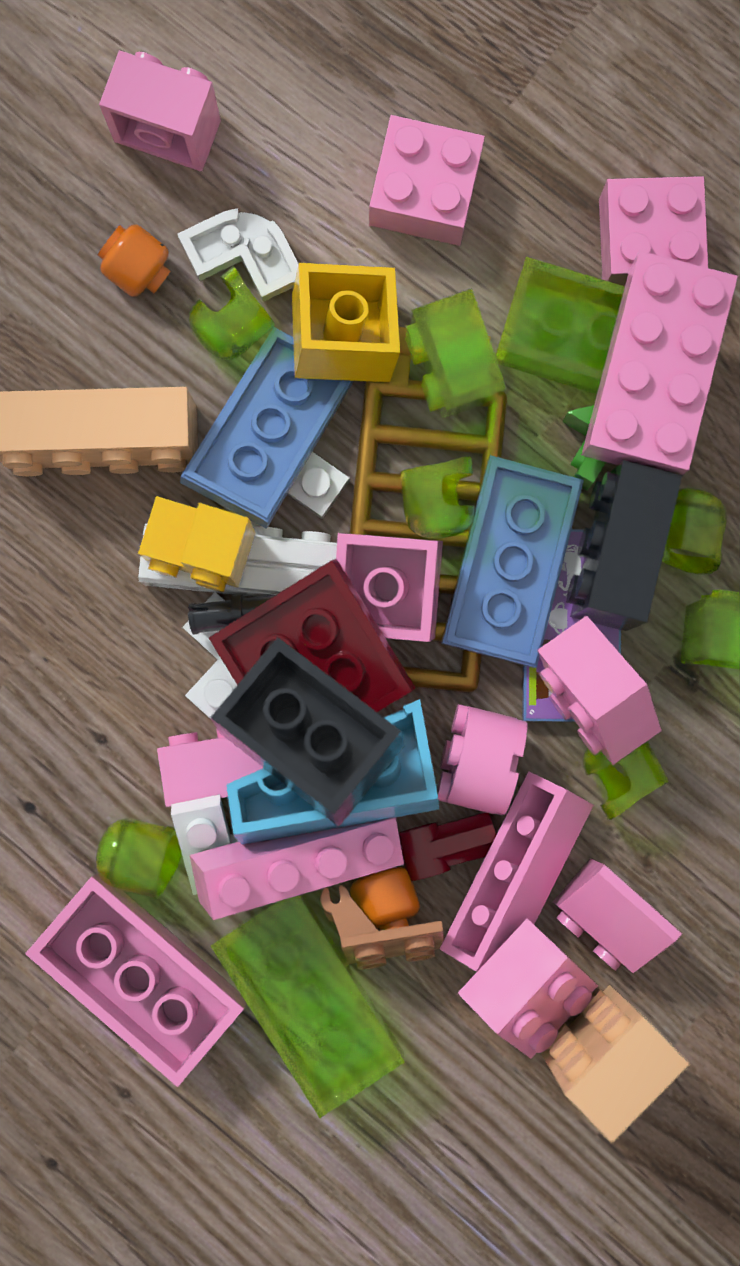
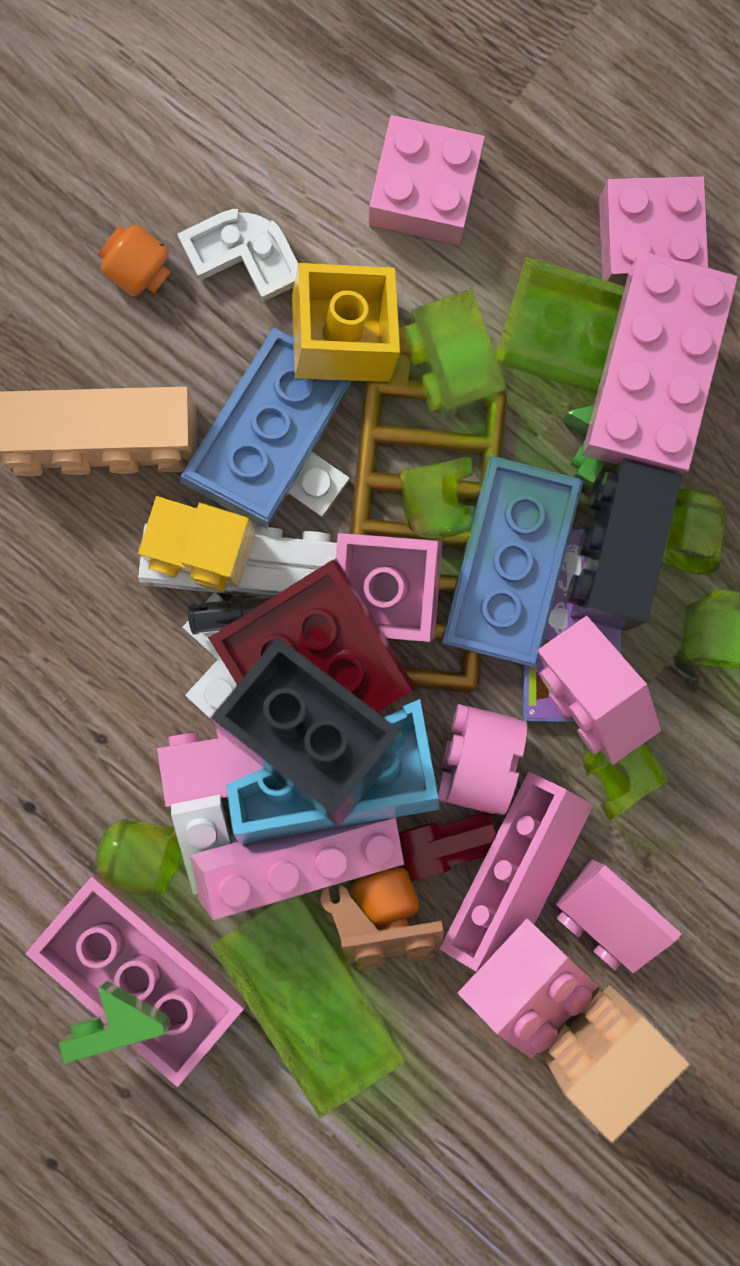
(127, 1023): none -> bright green slope
(161, 109): bright pink brick -> none
(235, 326): clear neon green helmet -> none

